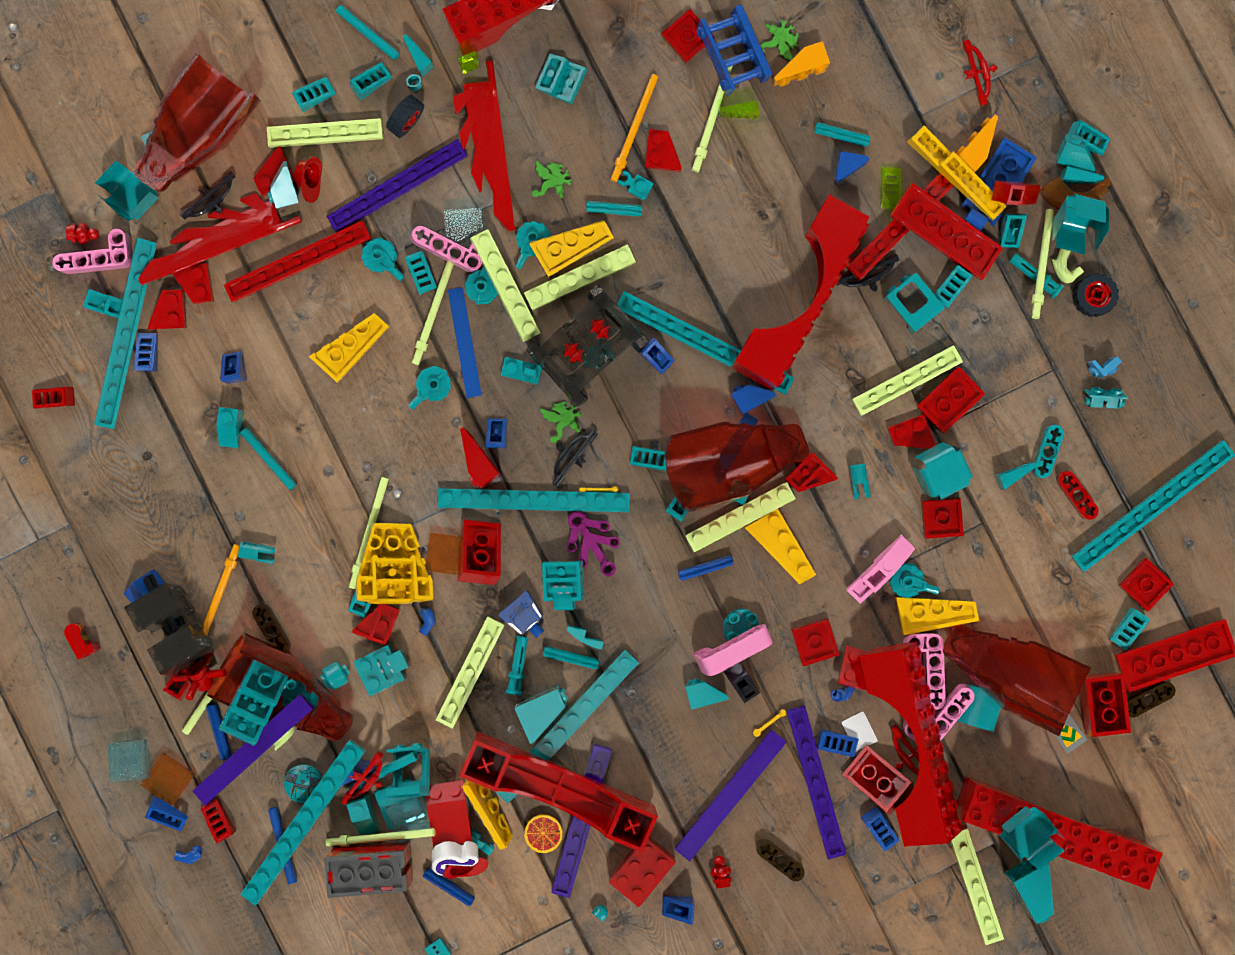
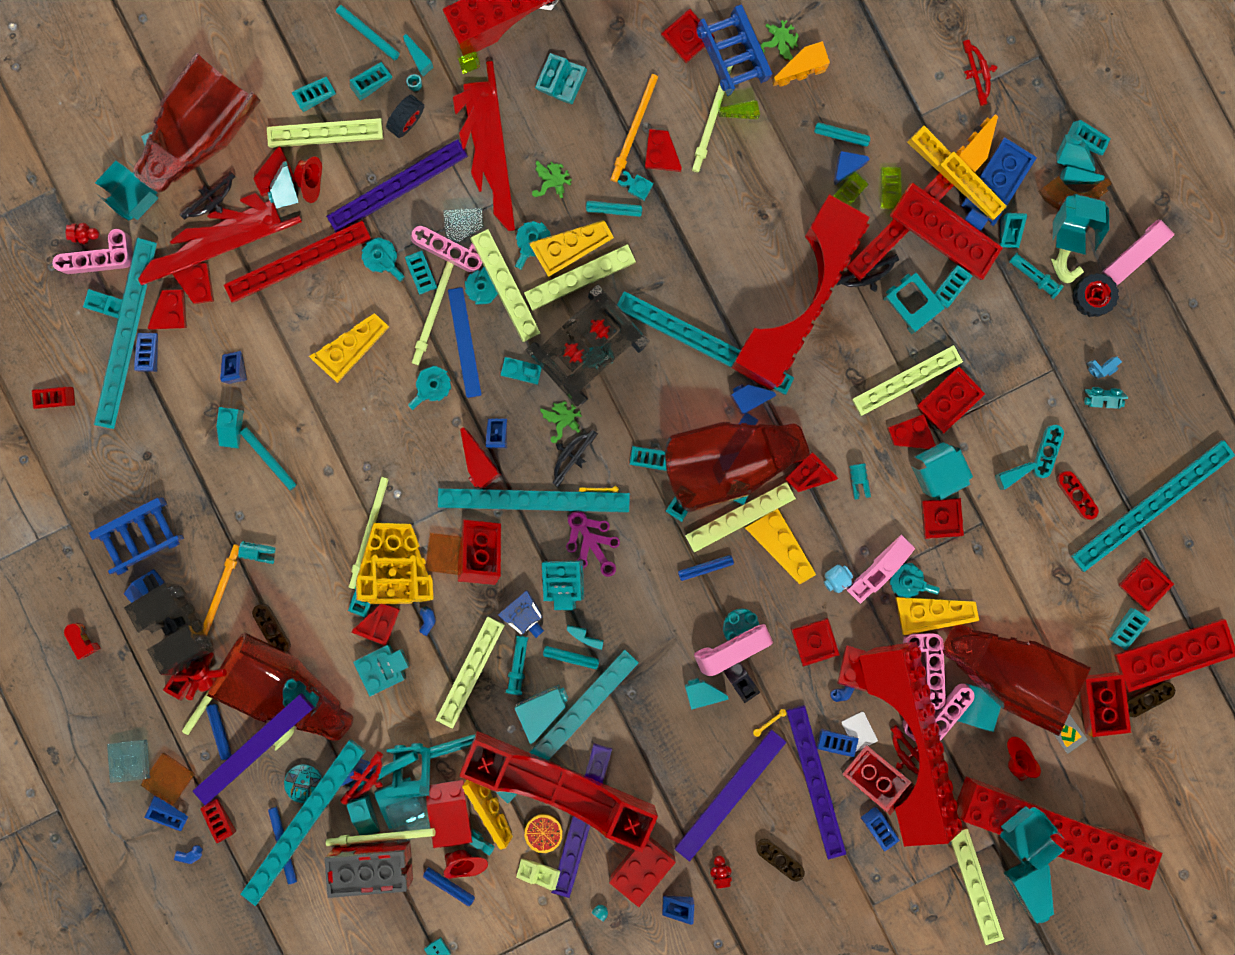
(121, 525): none -> blue fence
(253, 702): teal slope -> none
(335, 675): teal head -> none
(451, 746): none -> teal axle
(453, 854): white animal -> none
(538, 874): none -> yellowish green slope
(657, 356): blue slope -> none
(838, 578): none -> medium azure head
(859, 181): none -> clear neon green slope
(1015, 193): red slope -> none
(1021, 761): none -> red piece
(1038, 297): yellowish green bar -> none
(1139, 251): none -> bright pink beam

